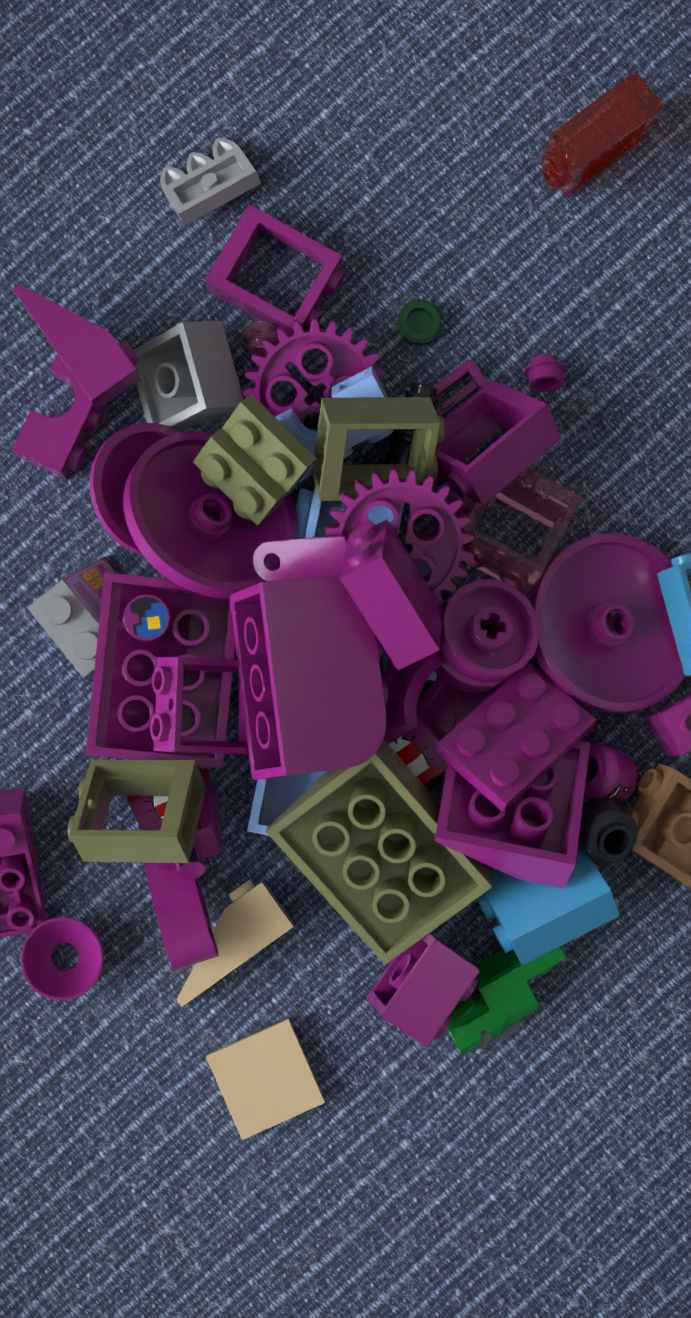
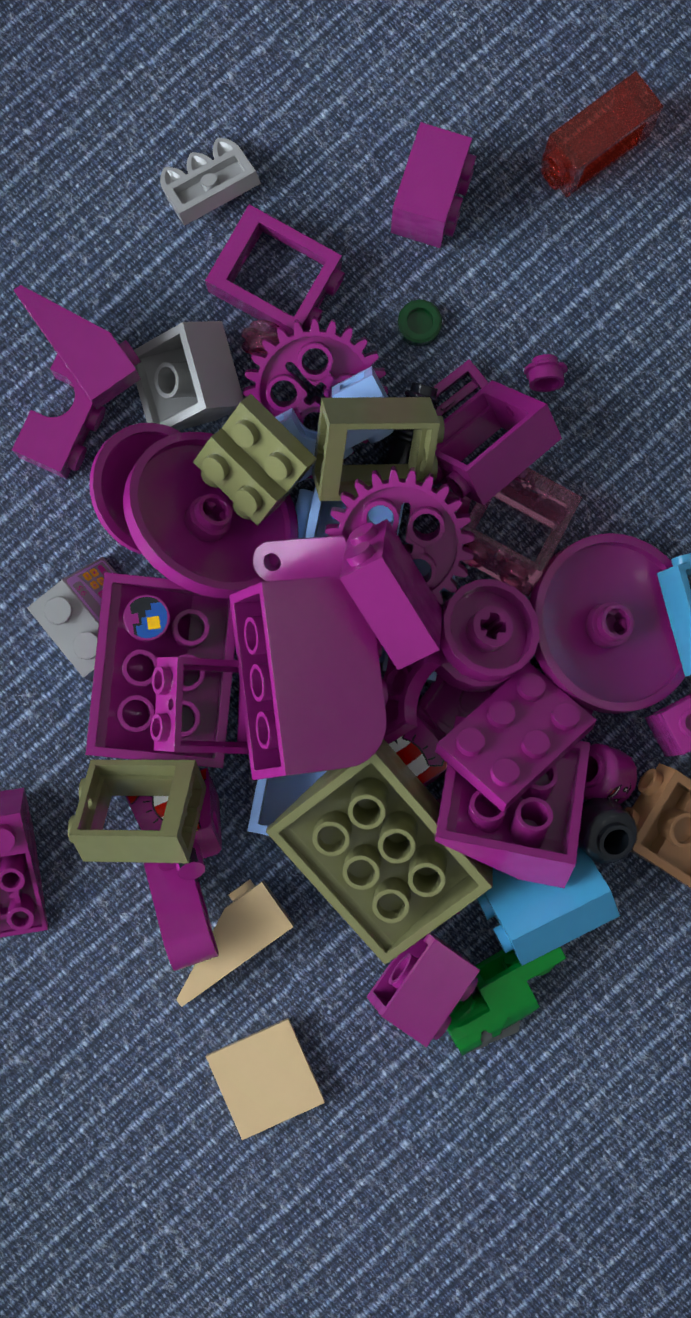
(45, 975): magenta piece -> none
(429, 188): none -> magenta brick

